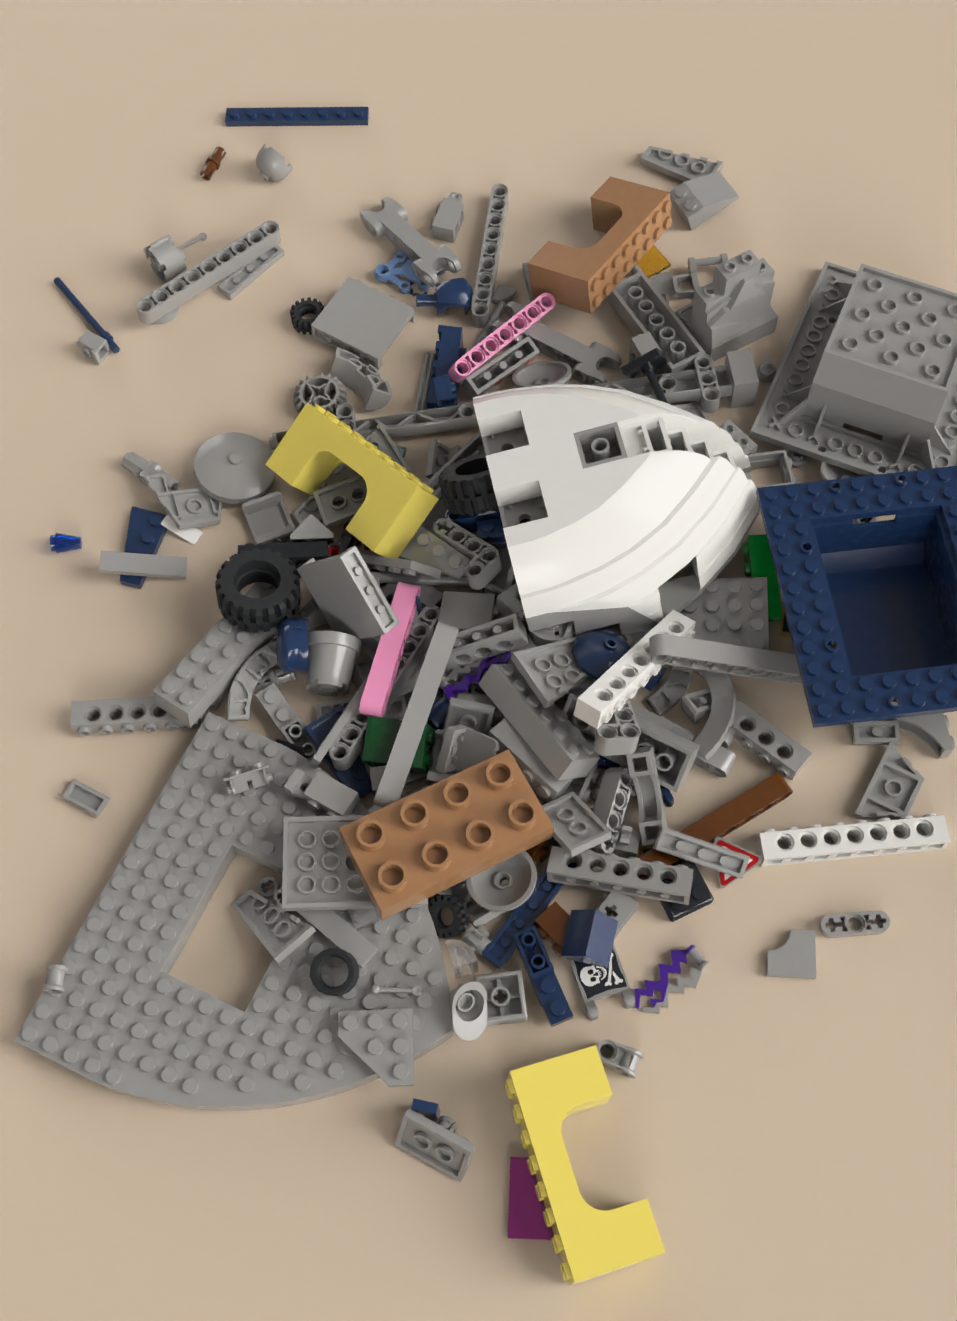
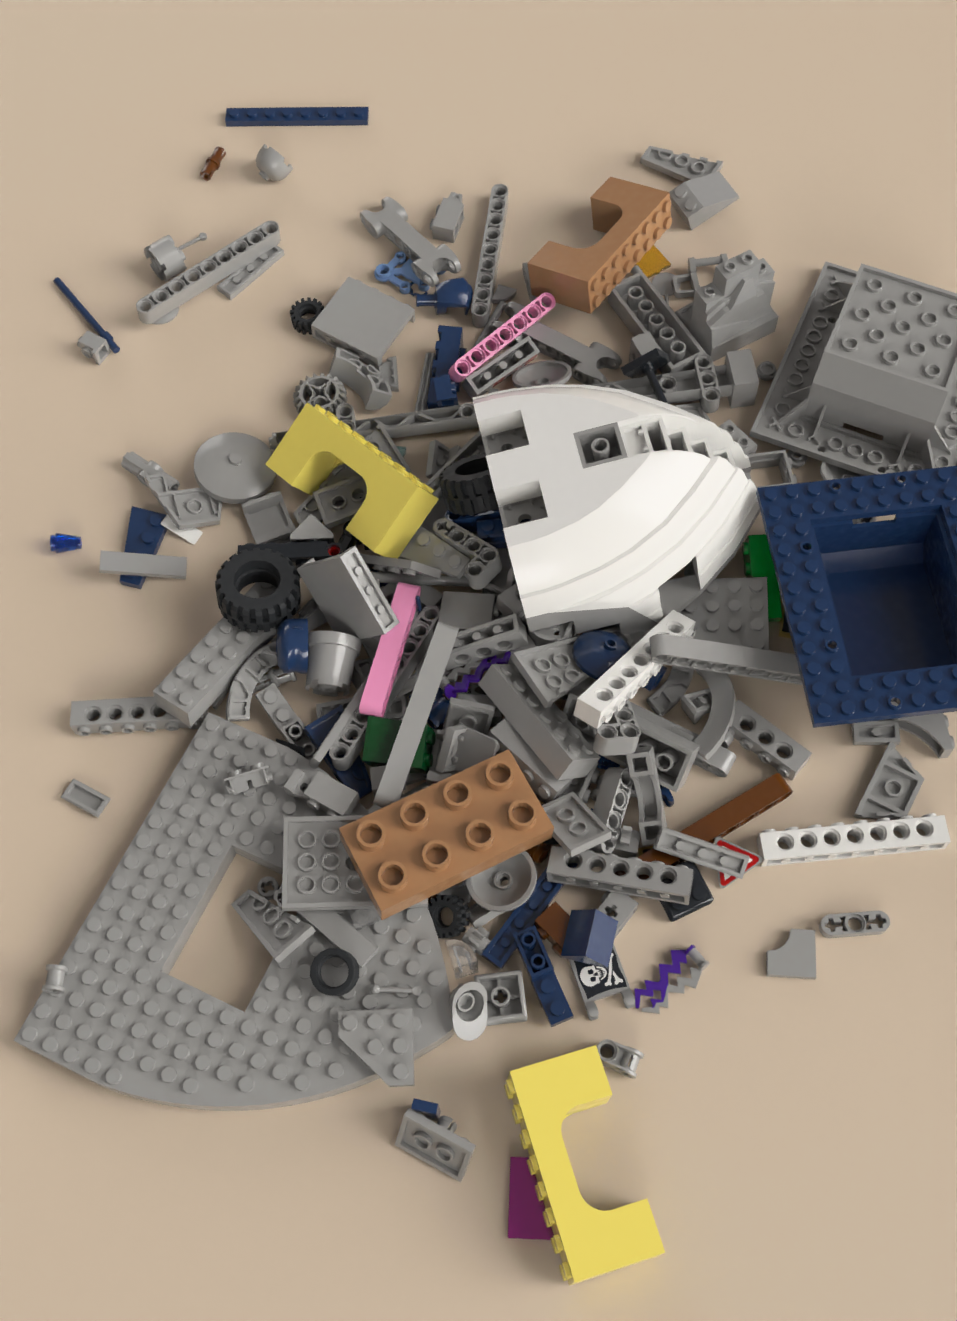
(389, 373): none -> light grey tile

